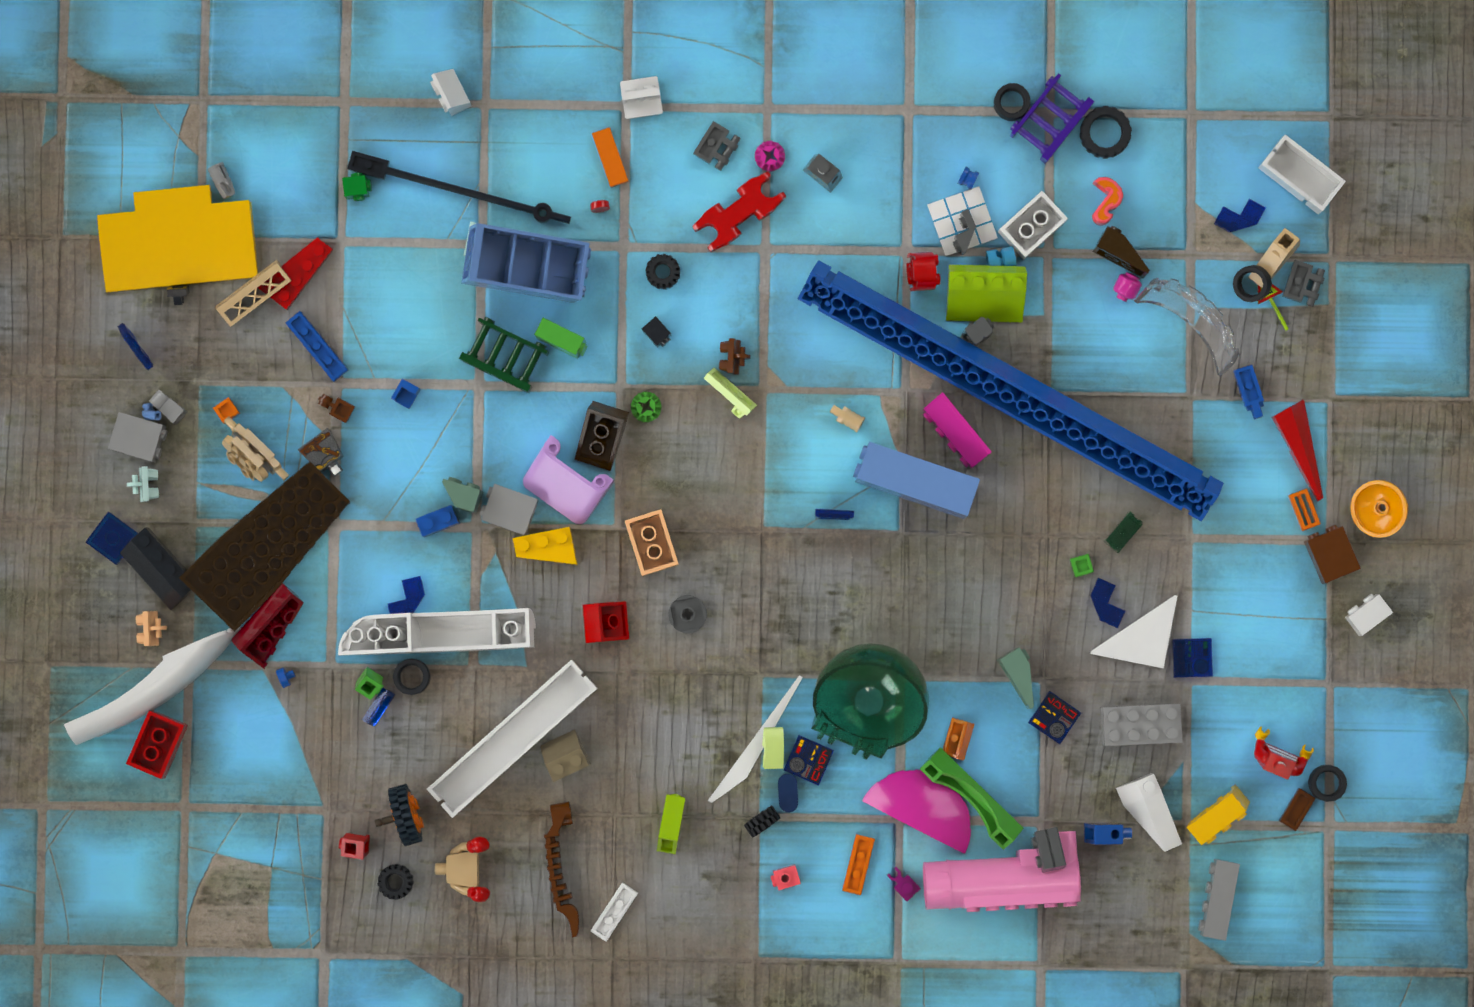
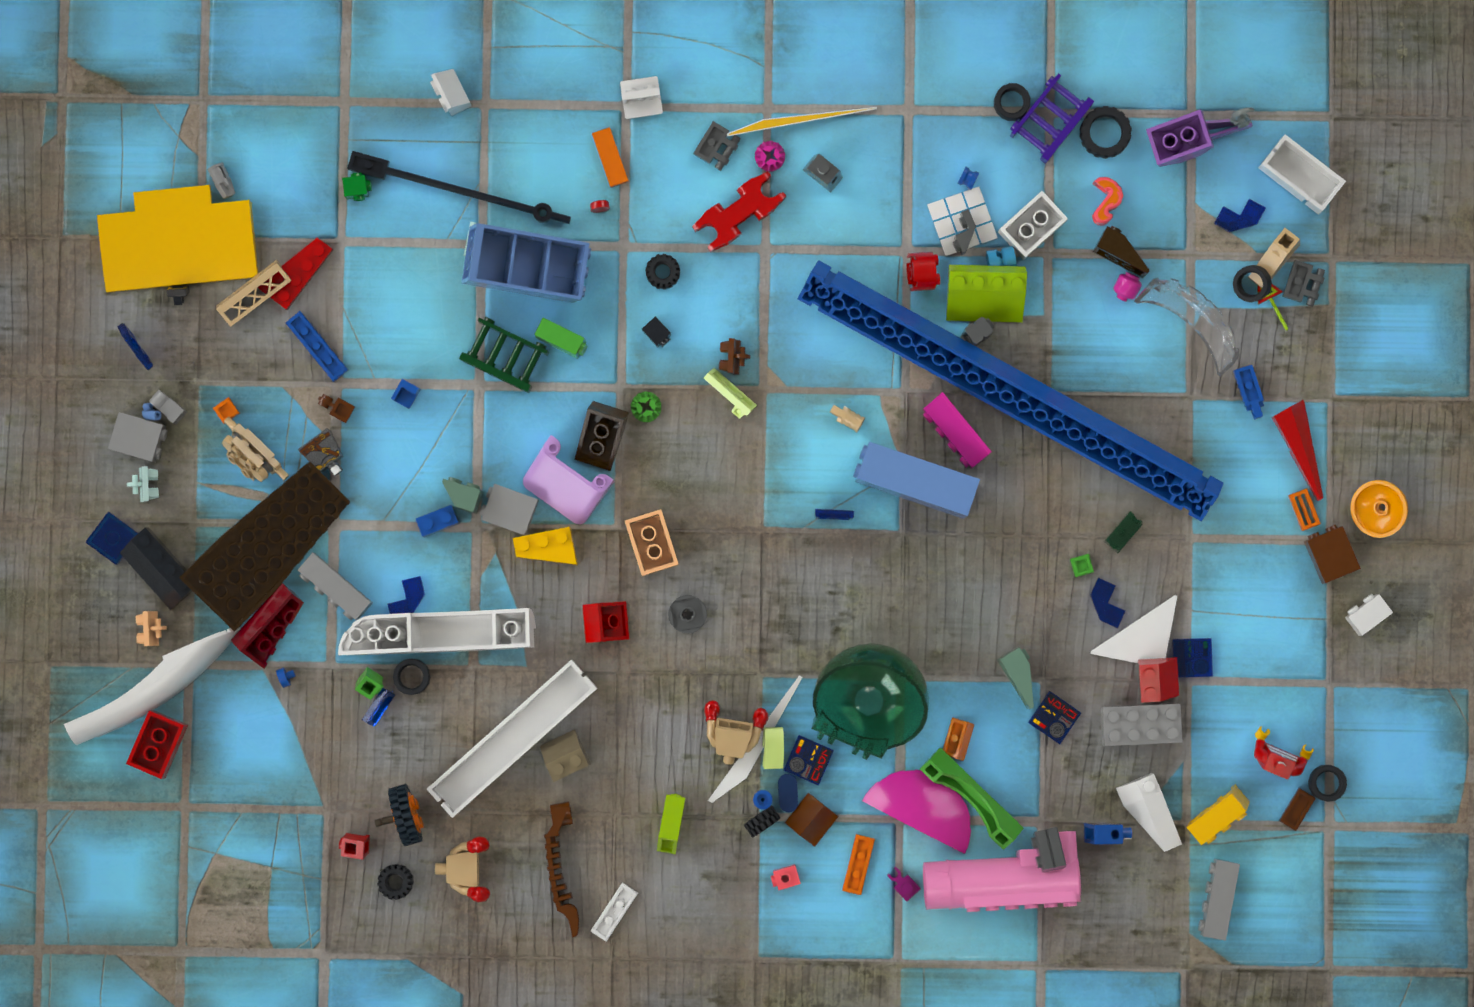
(334, 586): none -> light grey brick
(730, 736): none -> tan torso
(762, 804): none -> blue tile
(790, 120): none -> yellow sticker
(811, 819): none -> reddish brown slope
(1158, 679): none -> red slope
(1190, 136): none -> medium lavender slope

